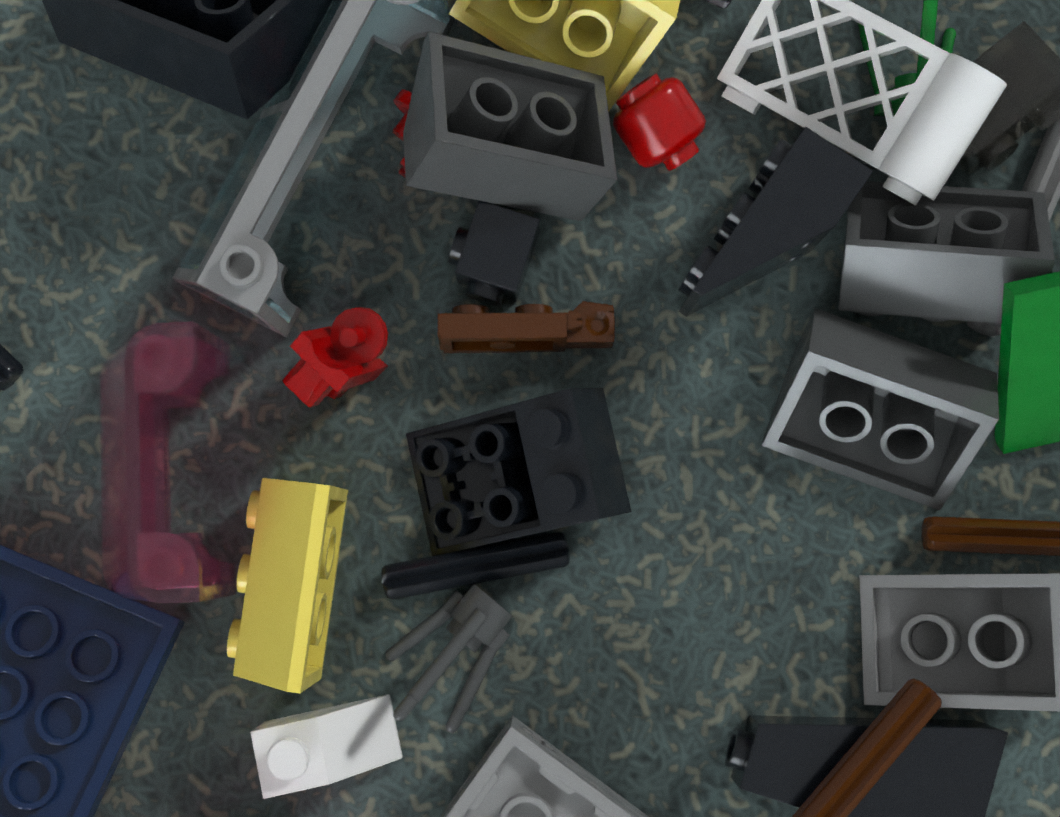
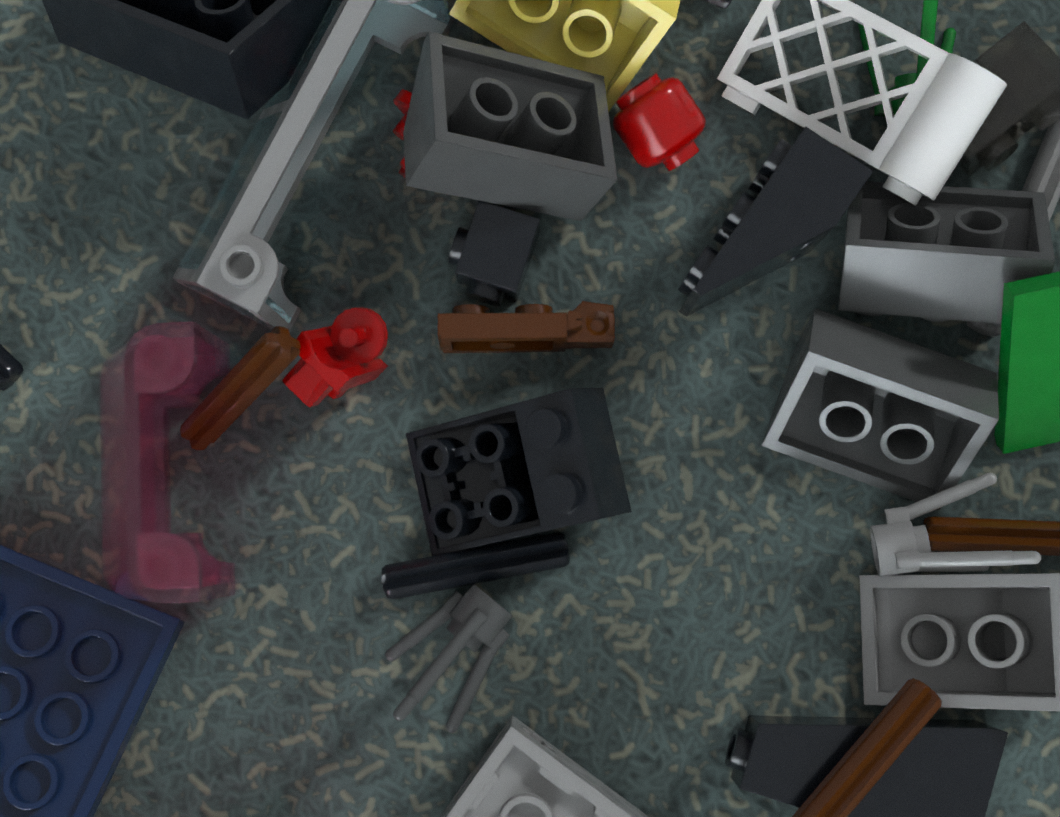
(240, 387): none -> reddish brown axle
(287, 583): light yellow slope -> none
(325, 745): white slope -> none
(906, 548): none -> light grey plant

